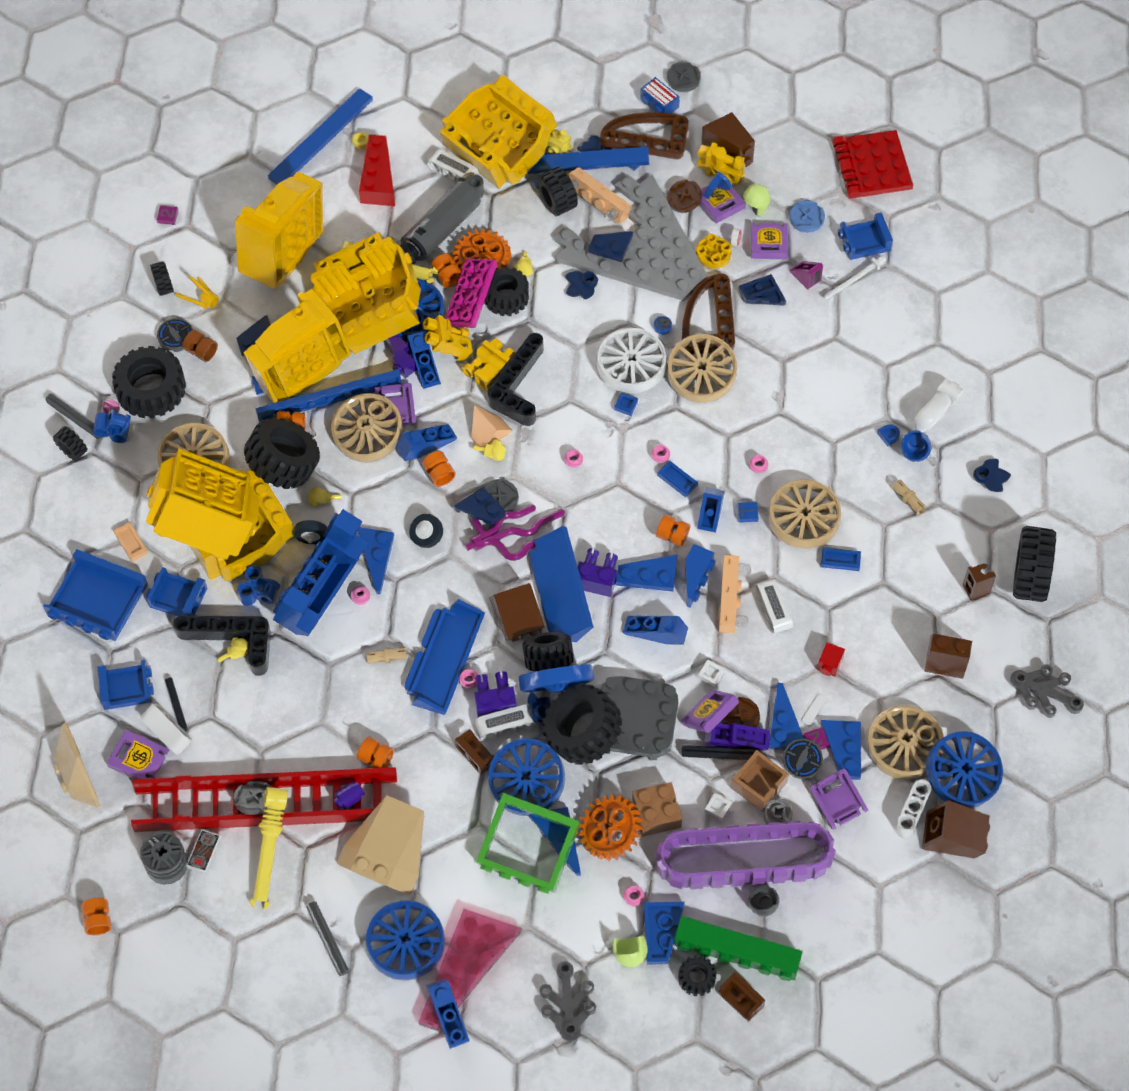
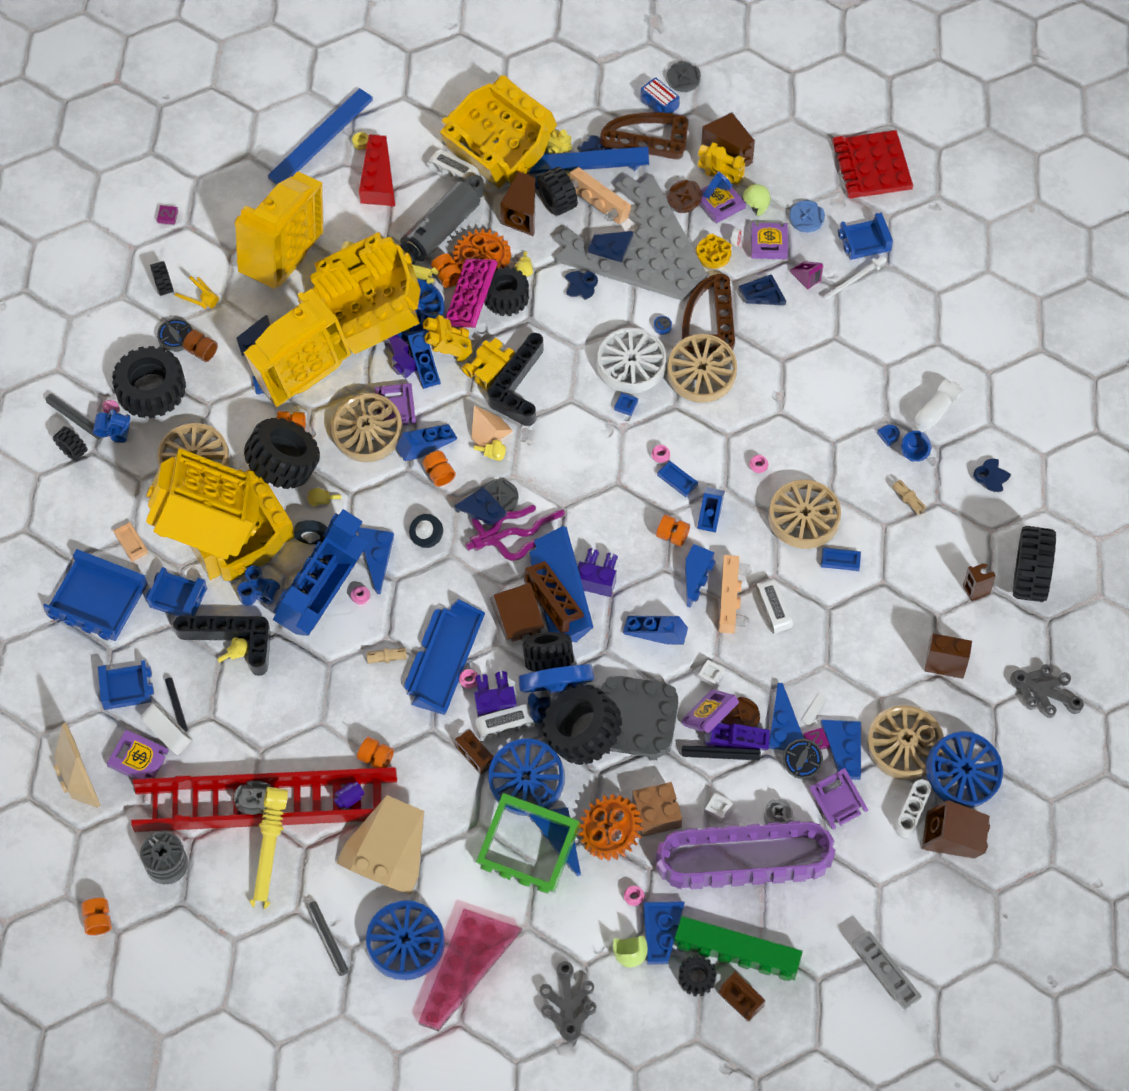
(203, 851): tile -> none
(329, 395): blue tile -> none
(447, 1013): blue slope -> none
(519, 205): none -> reddish brown slope
(547, 595): none -> reddish brown fence
(573, 454): bright pink plate -> none
(649, 574): blue wing -> none
(748, 512): blue tile -> none
(759, 780): medium nougat piece -> none
(763, 900): dark grey hair -> none
(830, 659): red brick -> none
(886, 970): none -> light grey hinge

